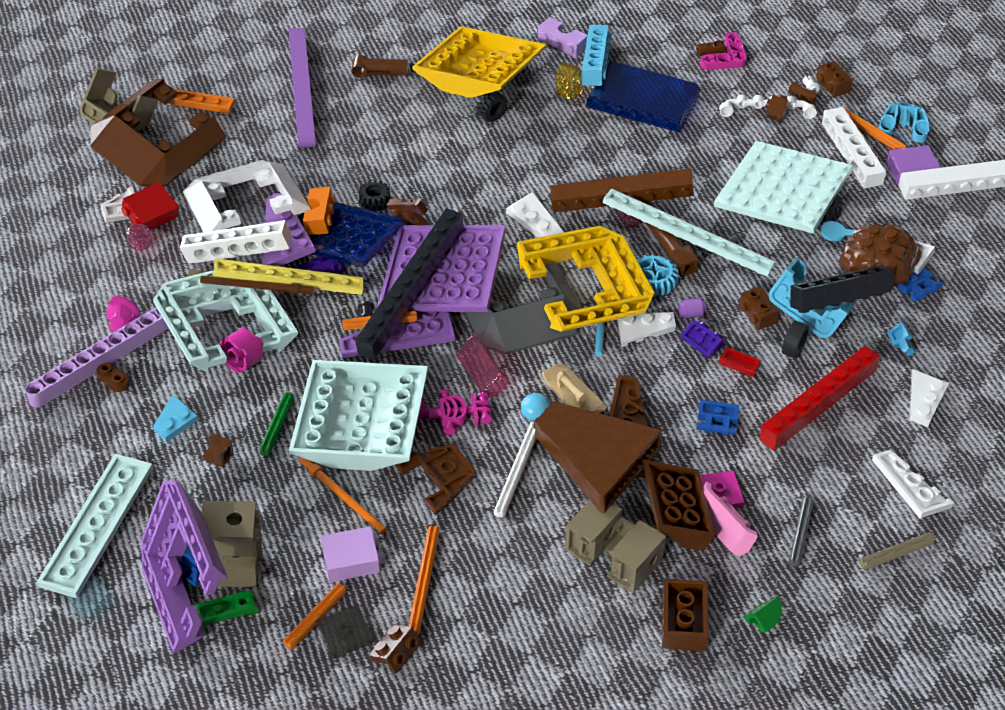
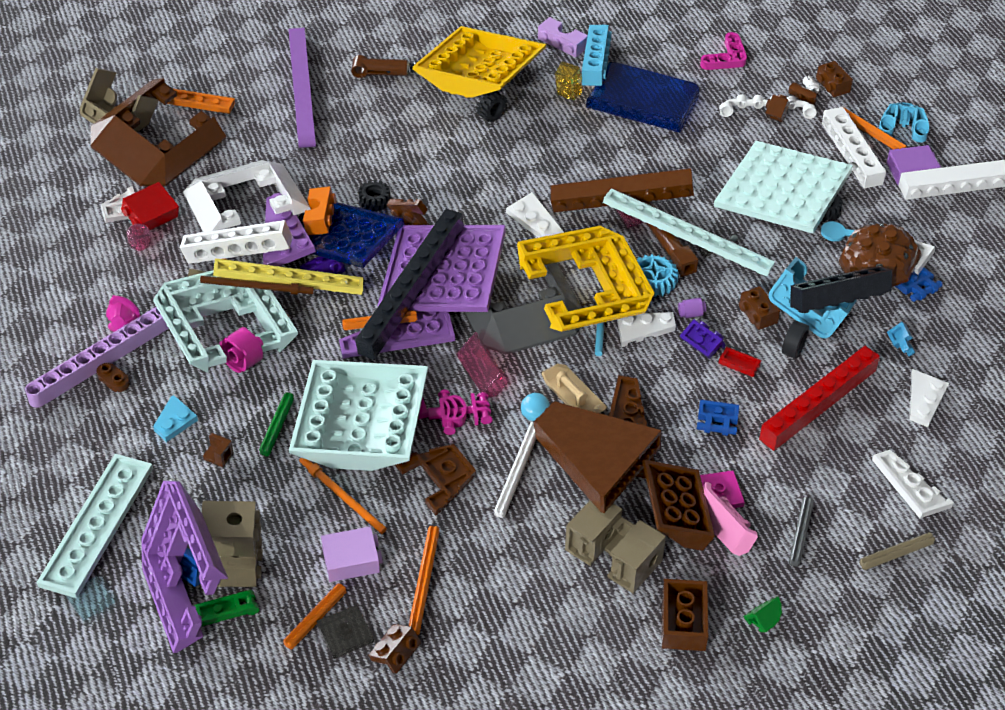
(367, 309): black bush -> none
(711, 48): reddish brown bar -> none

